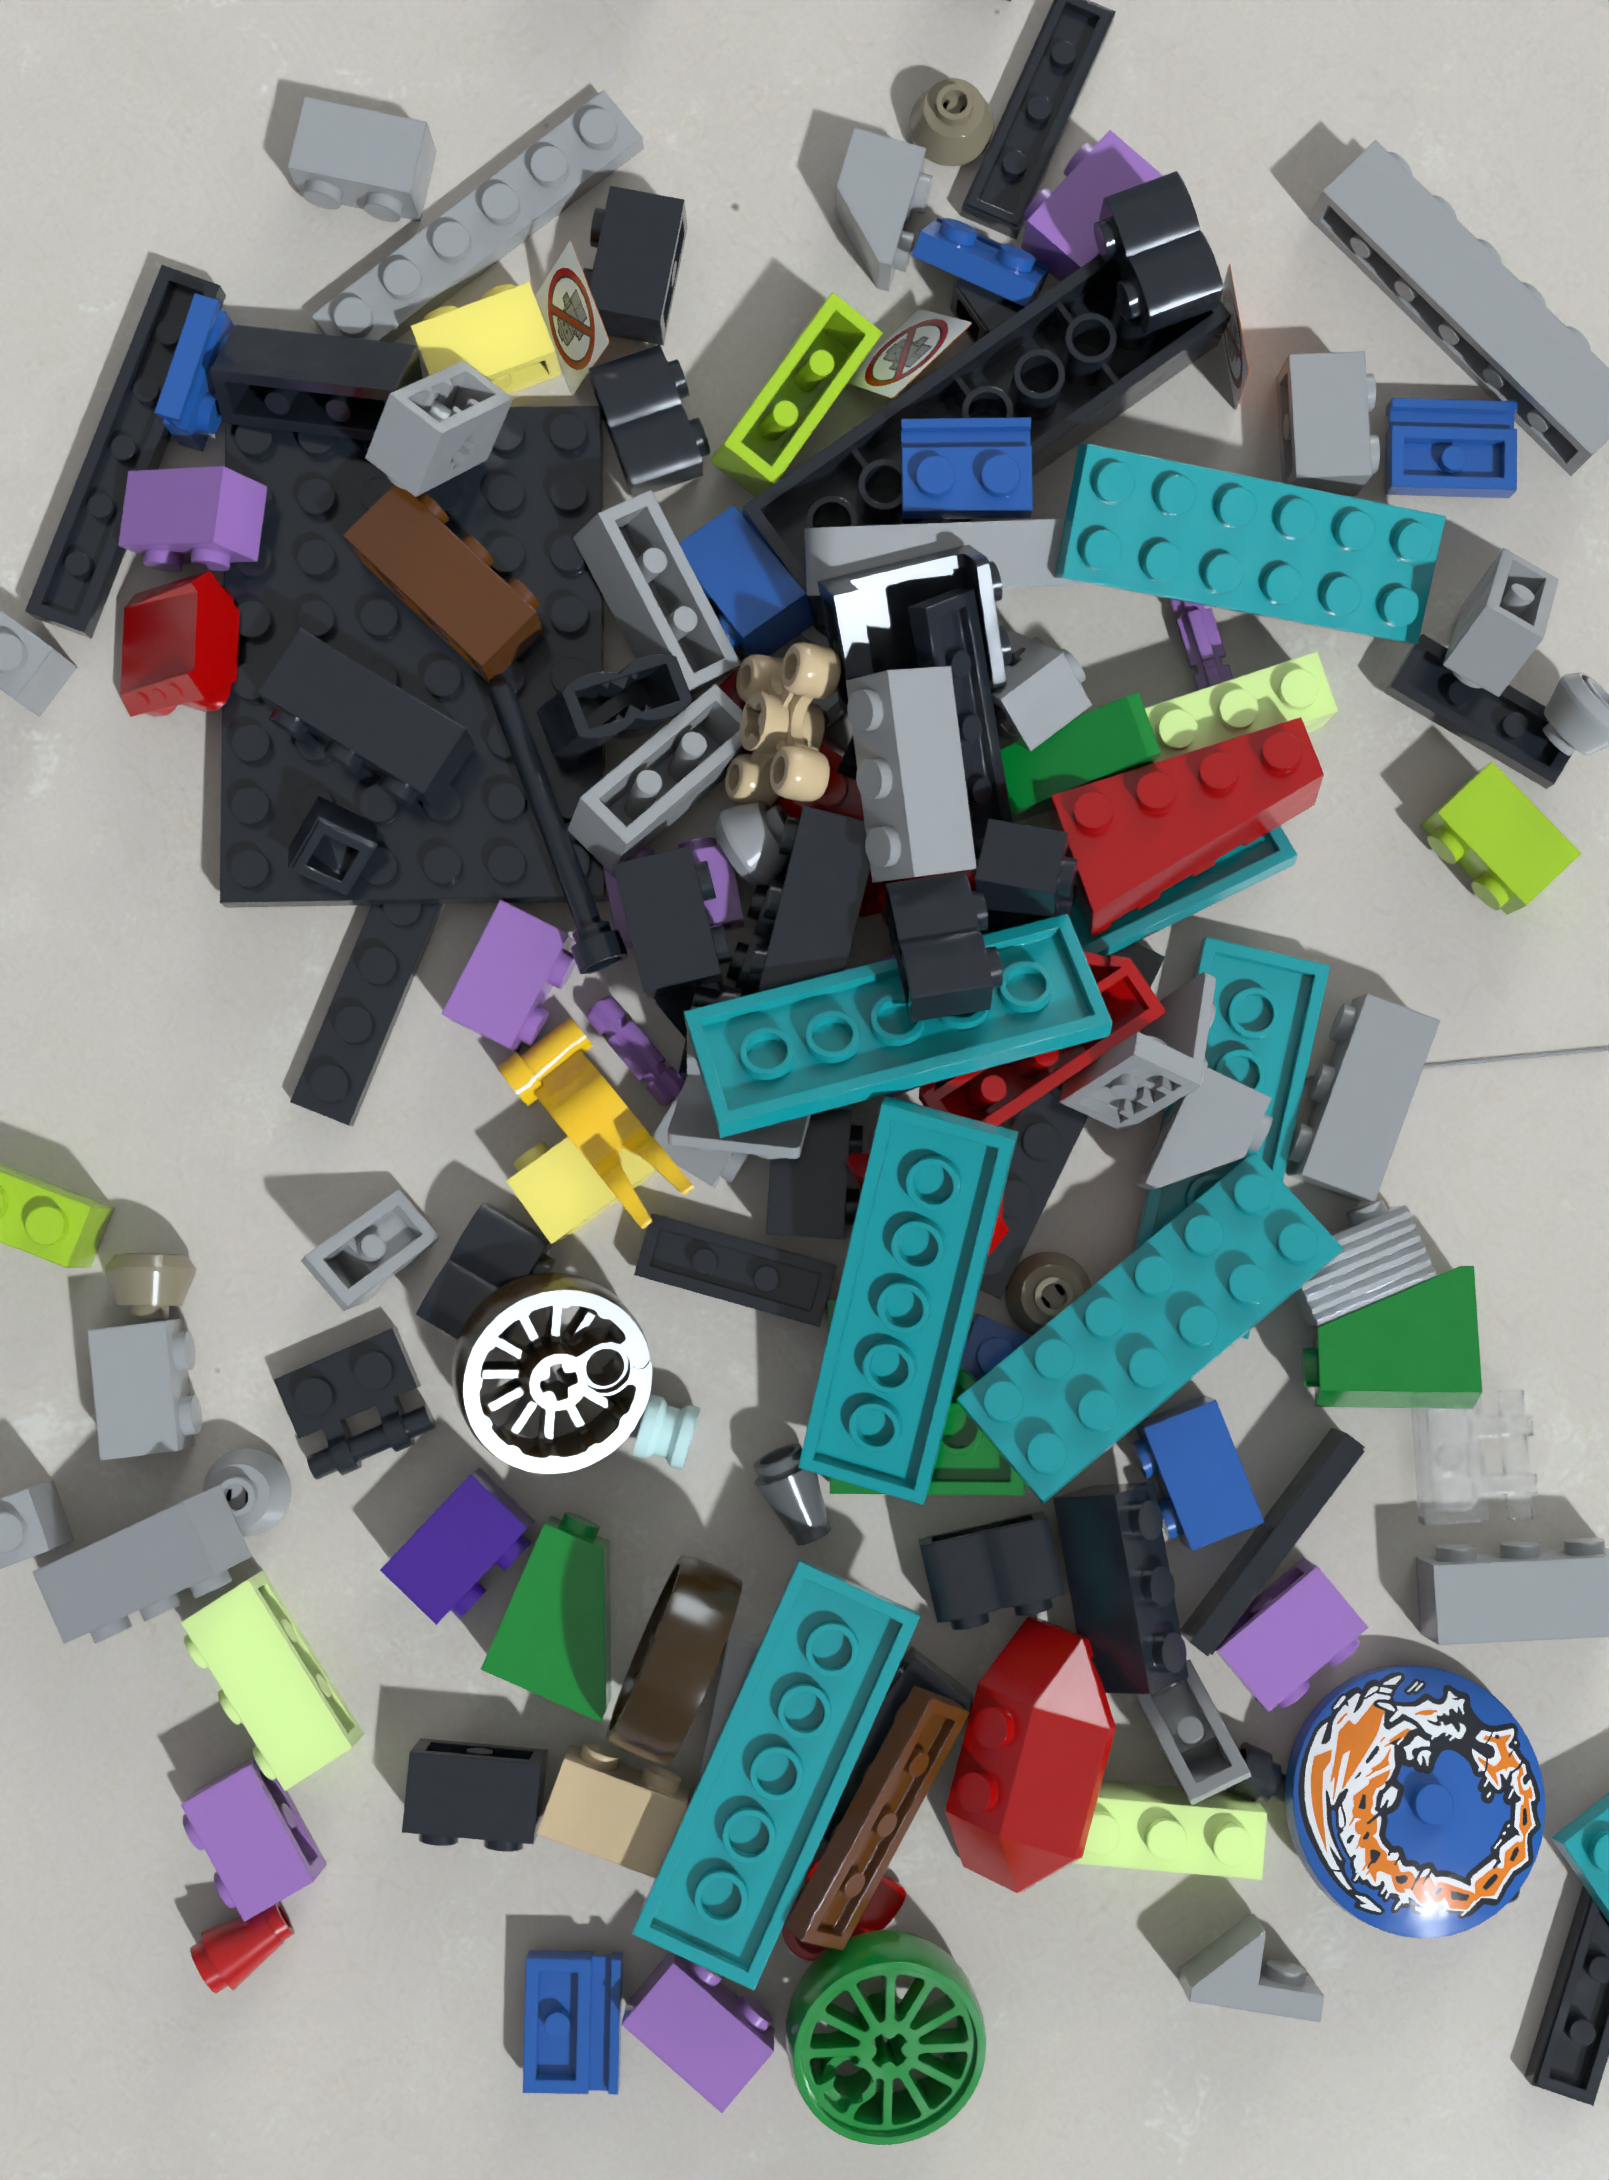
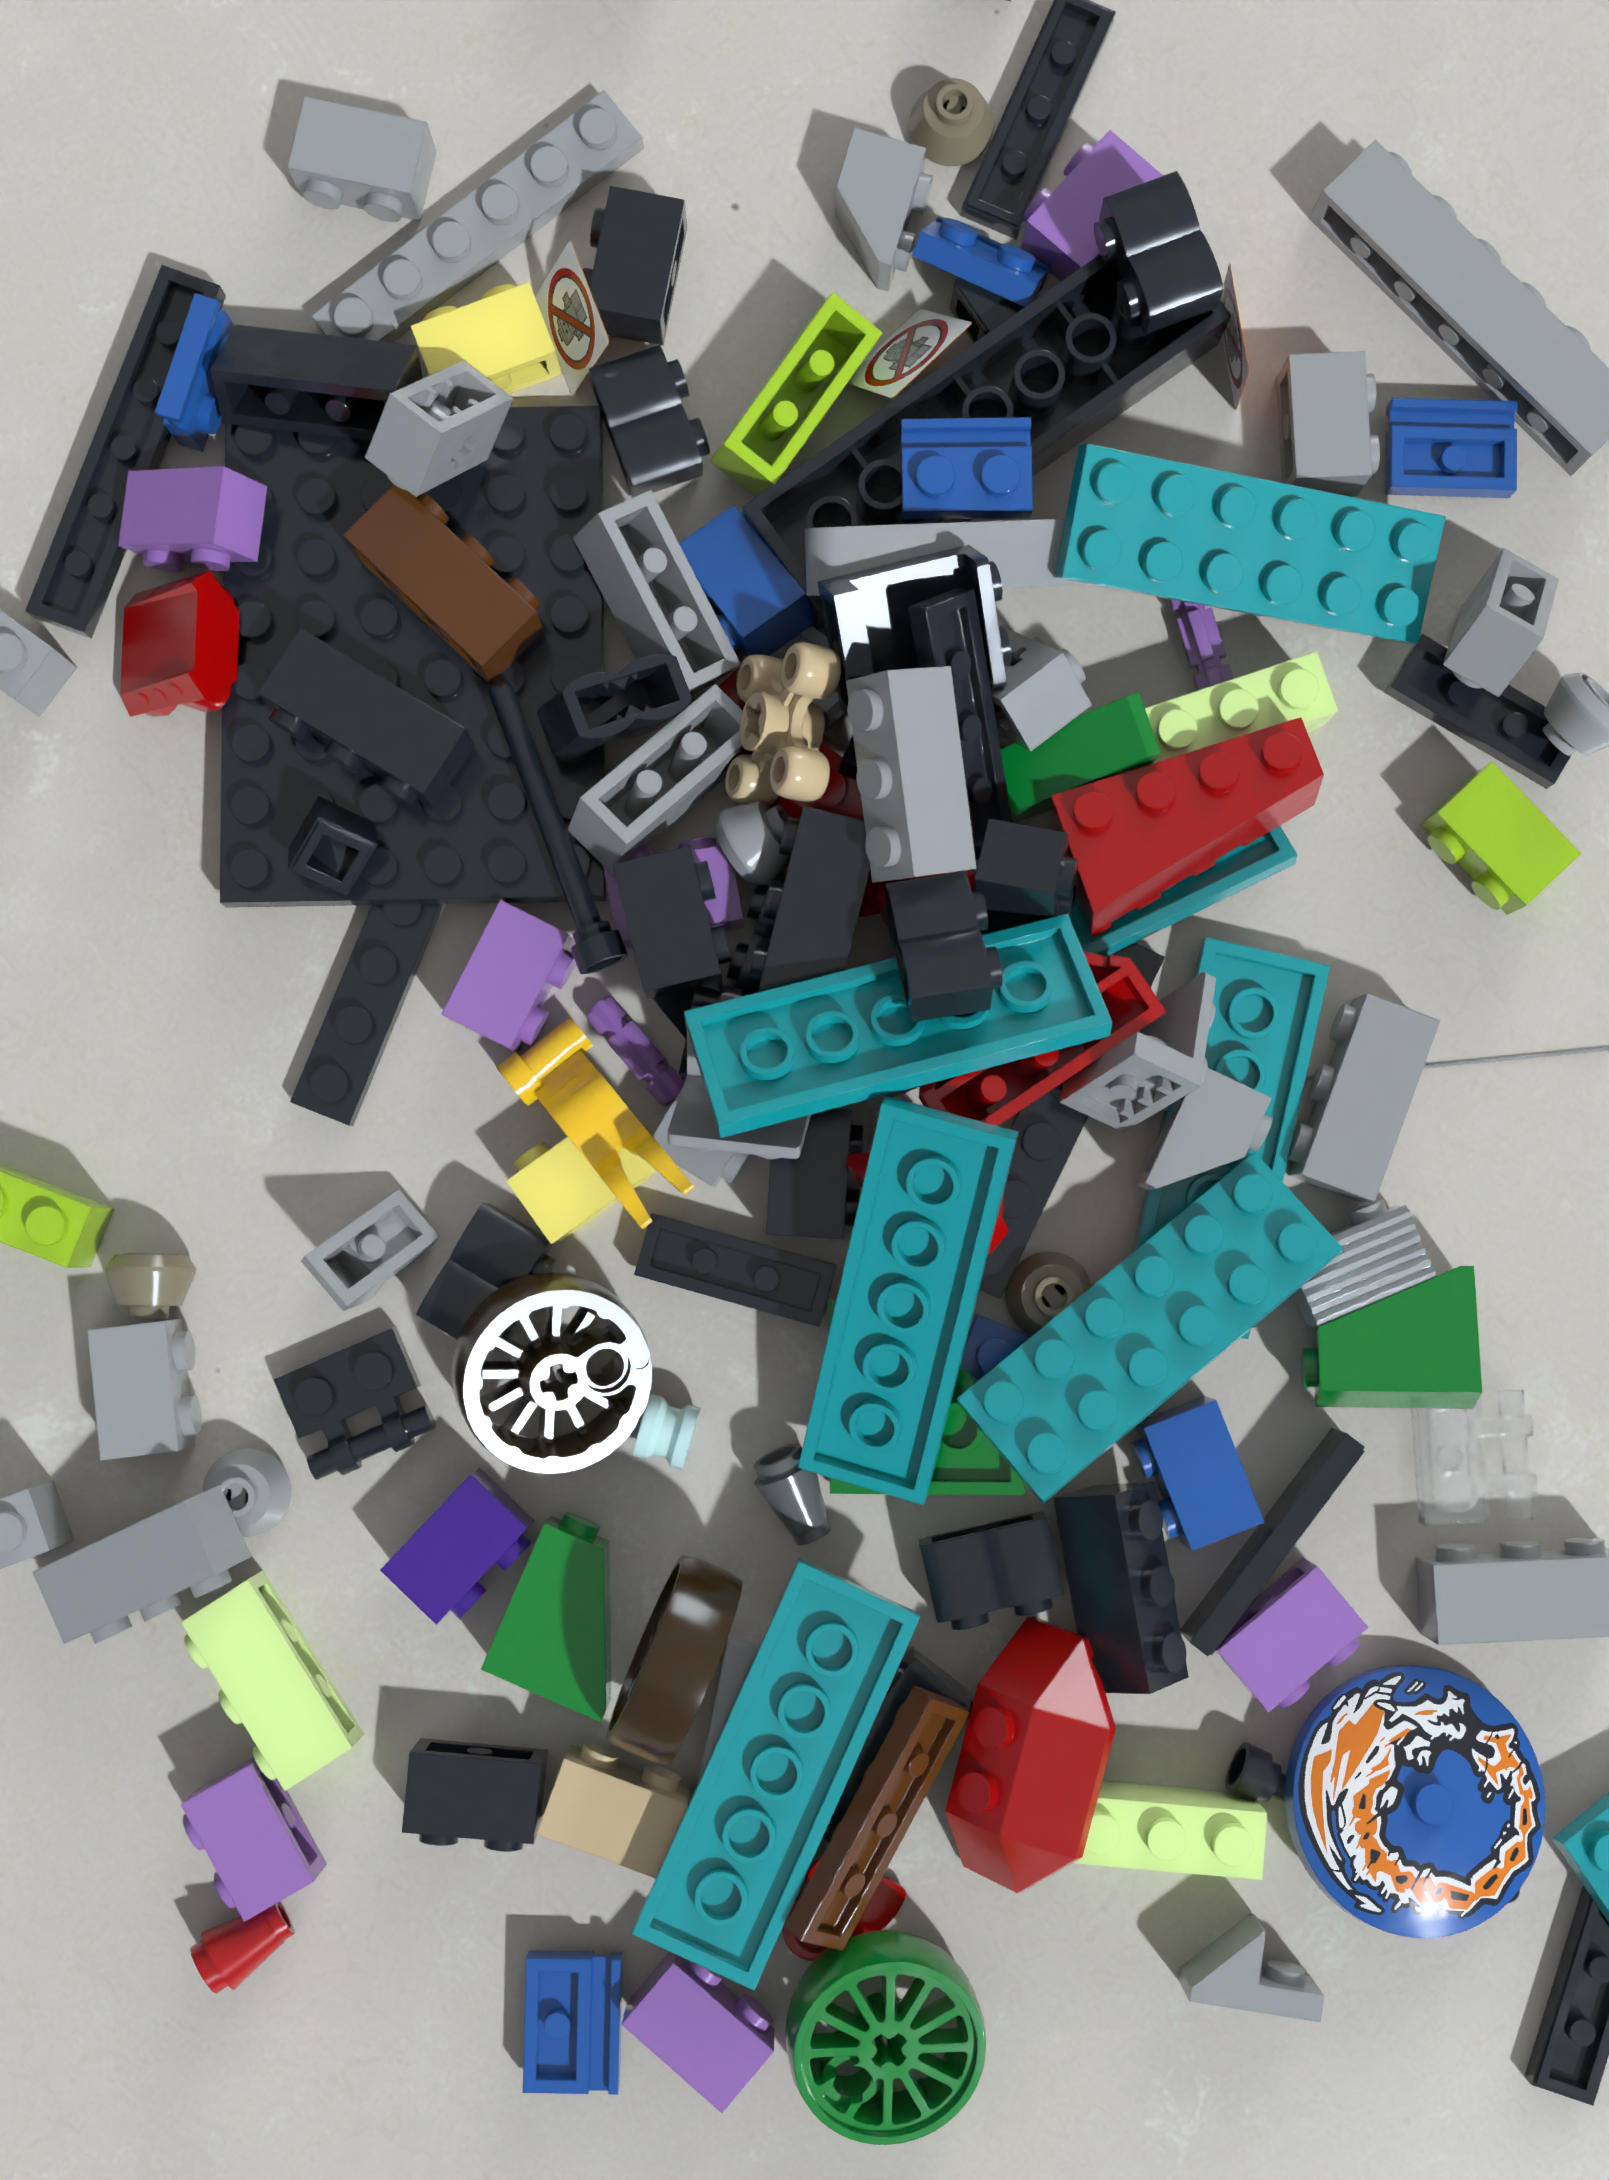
(1193, 1738): light grey slope -> none

